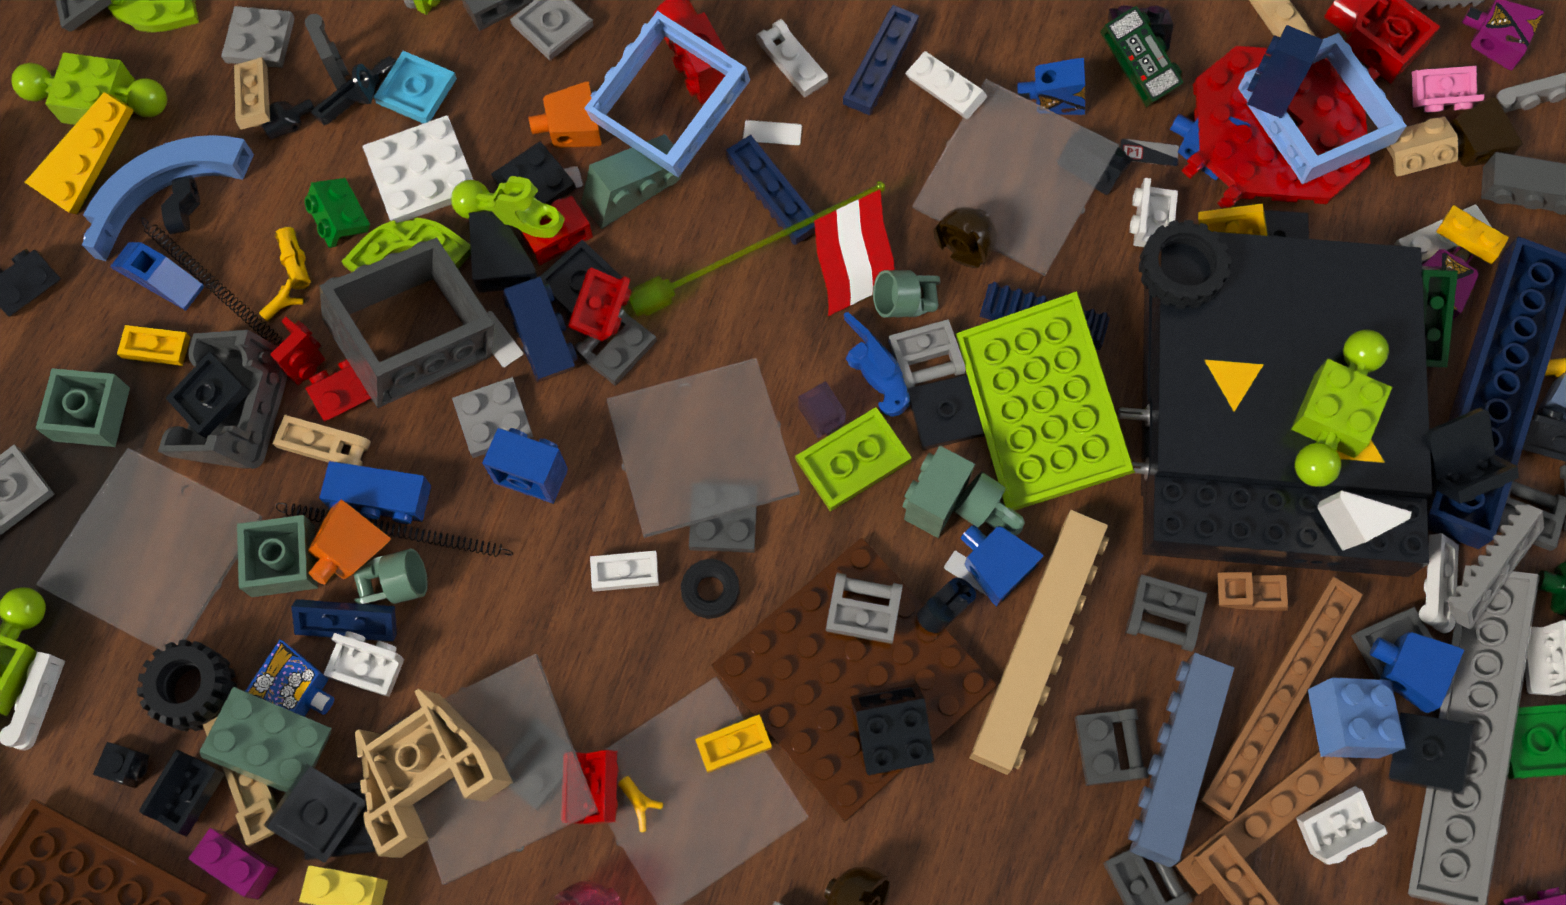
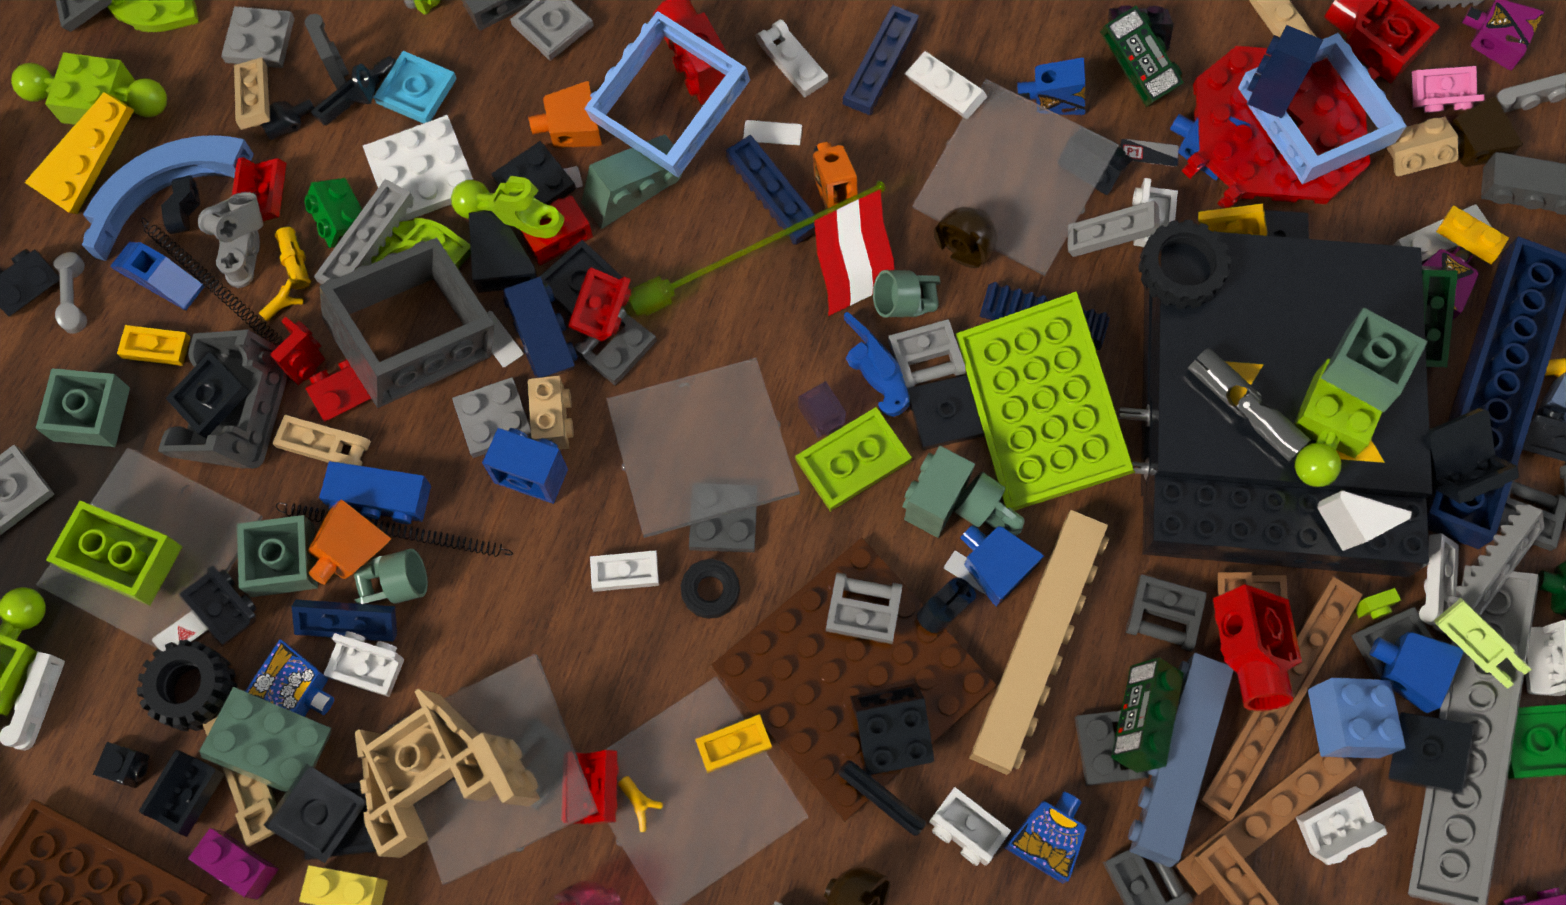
(67, 314): none -> light grey bar
(114, 553): none -> lime brick
(184, 629): none -> white sticker
(219, 605): none -> black bracket
(232, 217): none -> light grey piece
(238, 259): none -> light grey piece
(263, 180): none -> red bracket
(367, 232): none -> light grey gear
(505, 770): none -> tan plate
(548, 410): none -> tan bracket
(831, 169): none -> orange torso
(882, 797): none -> black axle
(969, 827): none -> white bracket
(1050, 838): none -> torso
(1114, 228): none -> light grey plate
(1148, 715): none -> dark green brick
(1258, 645): none -> red brick
(1265, 419): none -> dark grey piece
(1374, 360): none -> sand green brick
(1378, 604): none -> lime plate
(1479, 640): none -> yellowish green hinge

